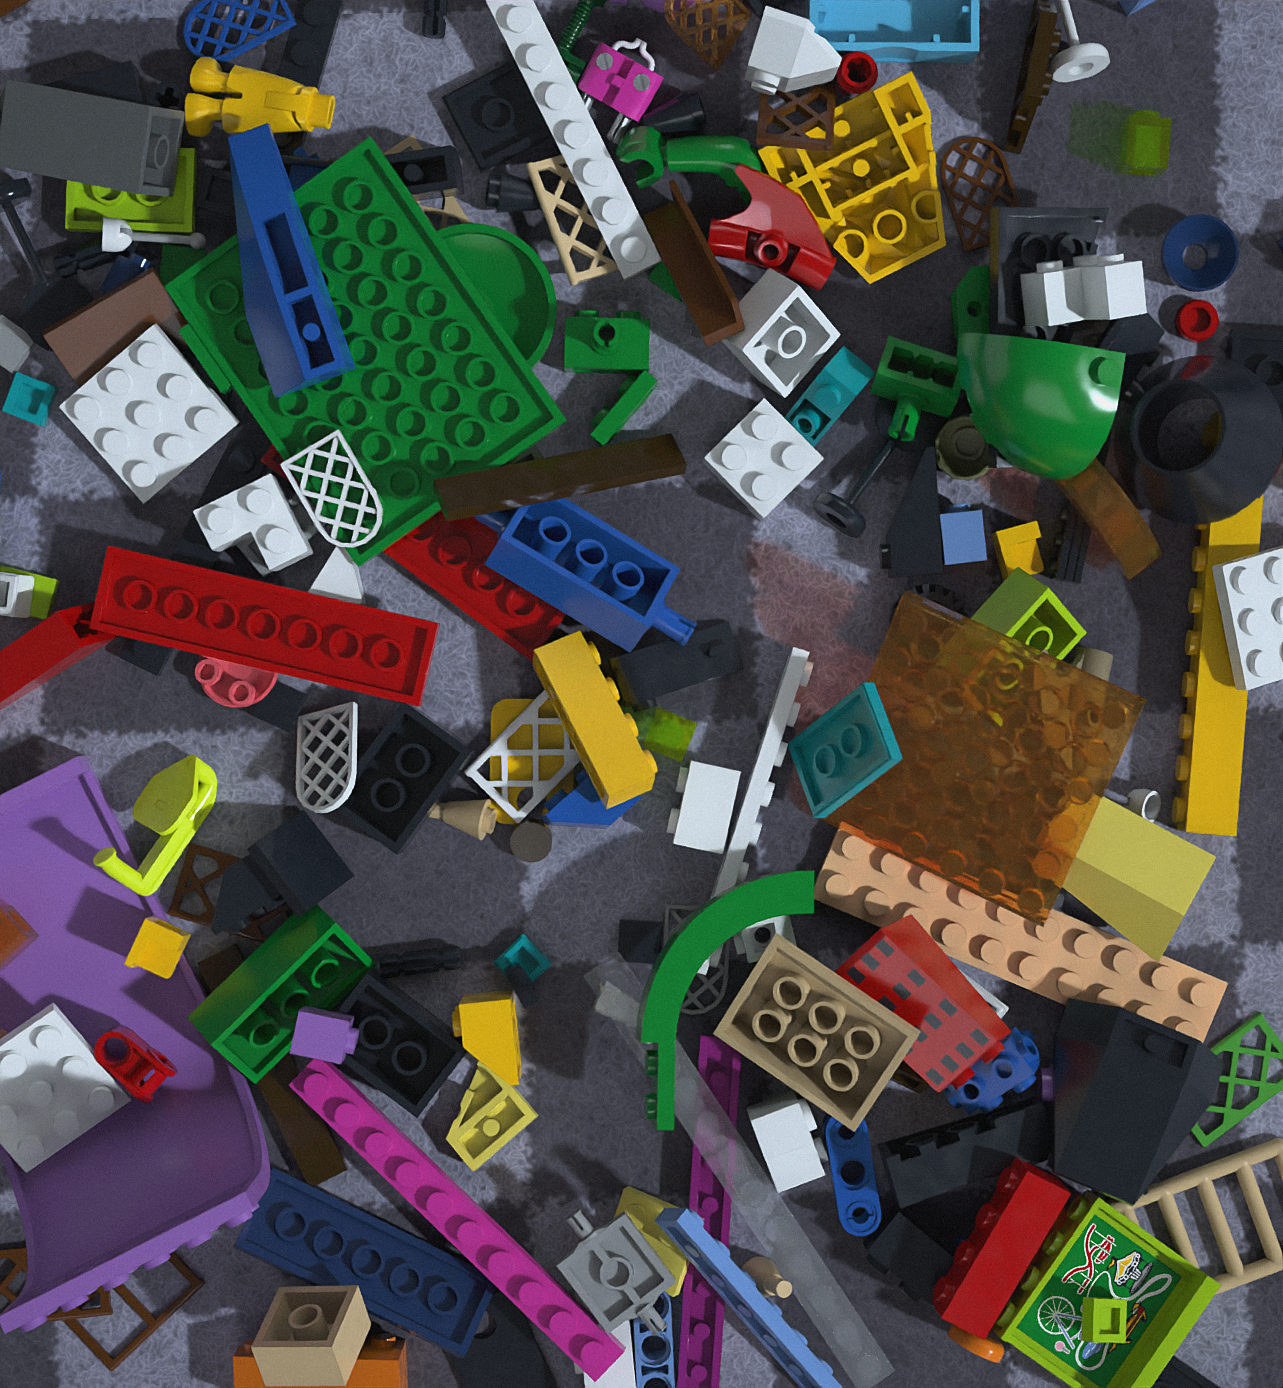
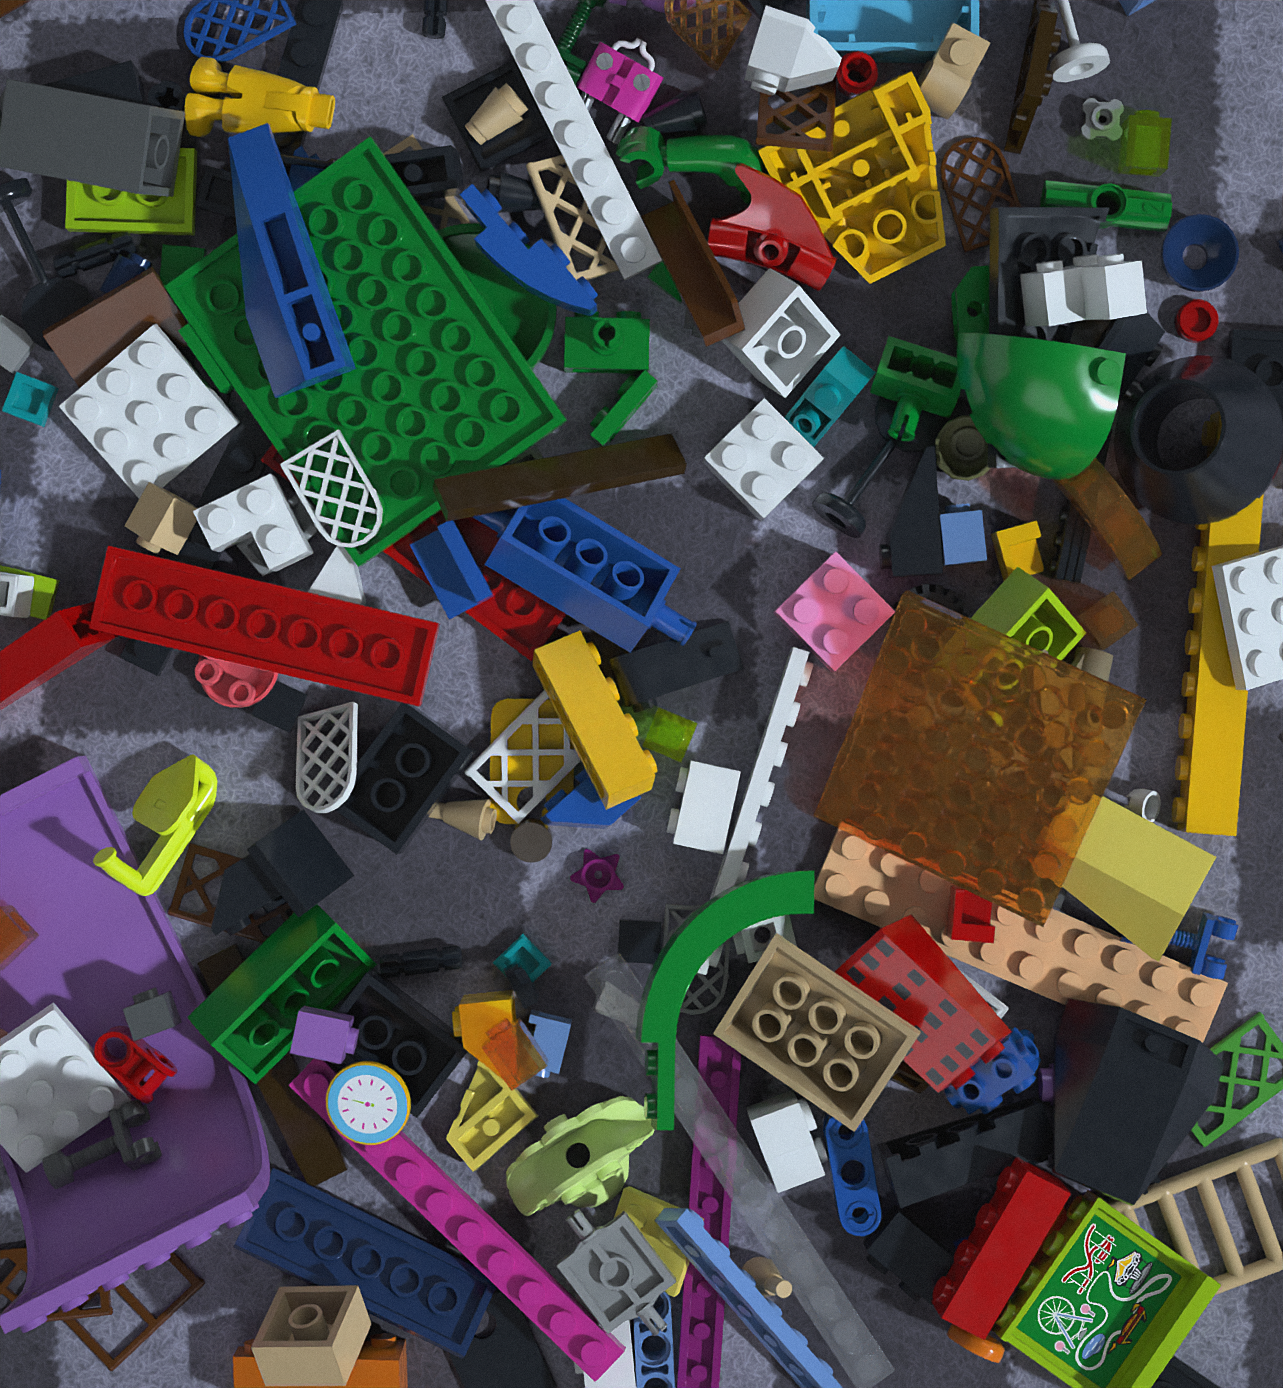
(118, 236): hinge -> none
(144, 1151): none -> dark grey bar
(151, 1013): none -> dark grey plate
(158, 947): yellow panel -> none
(161, 520): none -> tan brick
(368, 1103): none -> piece
(451, 569): none -> blue panel
(496, 114): none -> tan cone
(514, 1052): none -> clear orange brick
(536, 269): none -> blue slope
(552, 1036): none -> medium blue brick
(594, 863): none -> magenta plate
(610, 1133): none -> yellowish green piece
(834, 612): none -> bright pink brick
(844, 750): teal tile -> none
(949, 72): none -> tan brick
(969, 917): none -> red panel
(1093, 128): none -> plate
(1104, 1320): lime plate -> none
(1105, 620): none -> clear orange brick
(1132, 207): none -> green piece
(1199, 962): none -> blue bar

